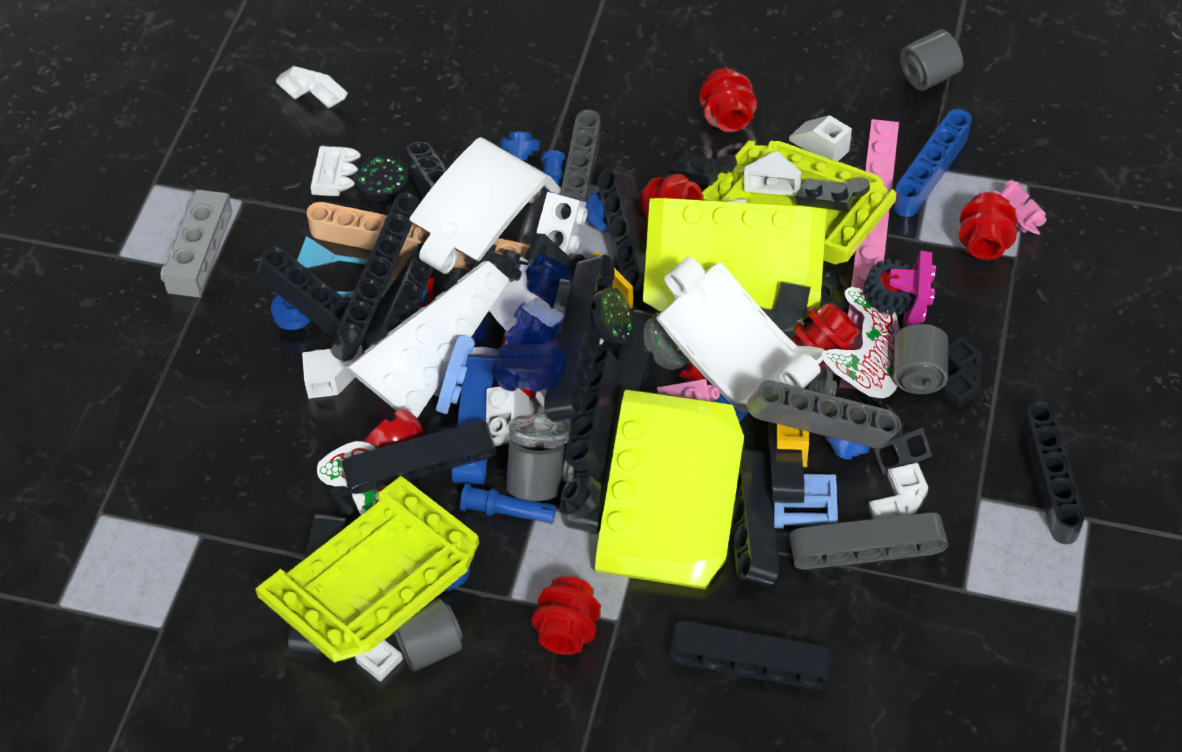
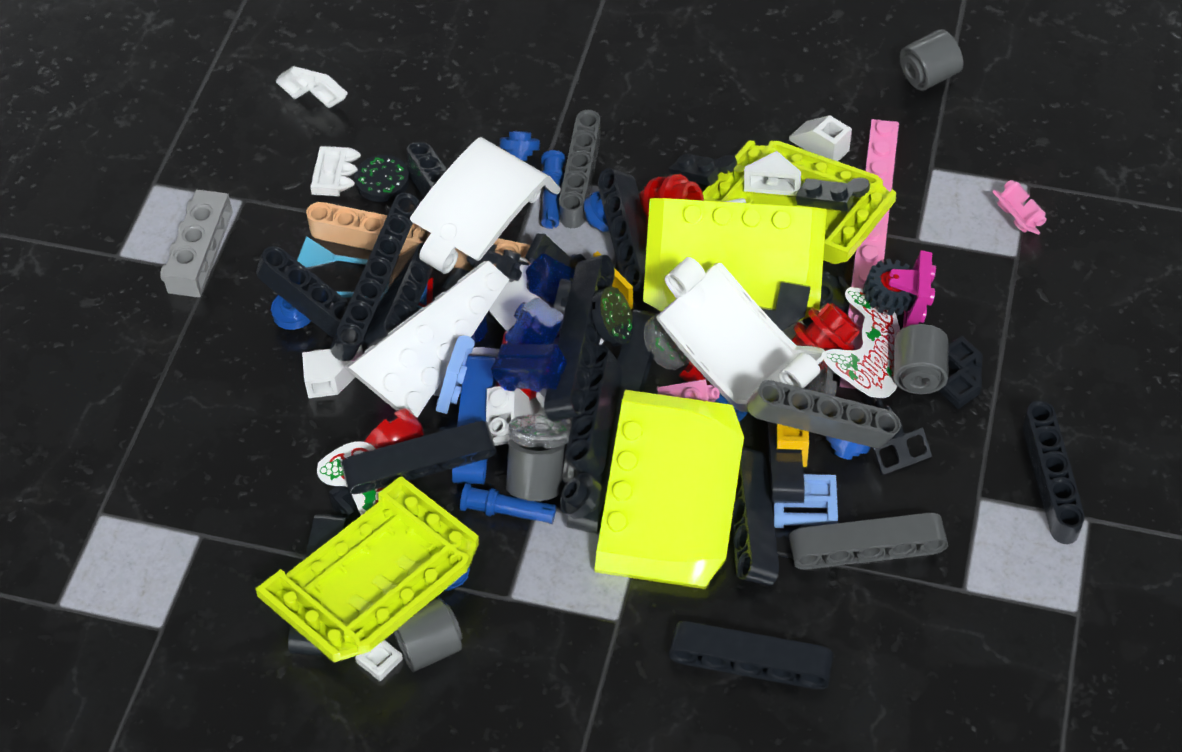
(553, 222): white brick -> none
(566, 615): red piece -> none
(728, 100): red piece -> none
(909, 492): white tile -> none
(932, 162): blue beam -> none
(988, 225): red piece -> none

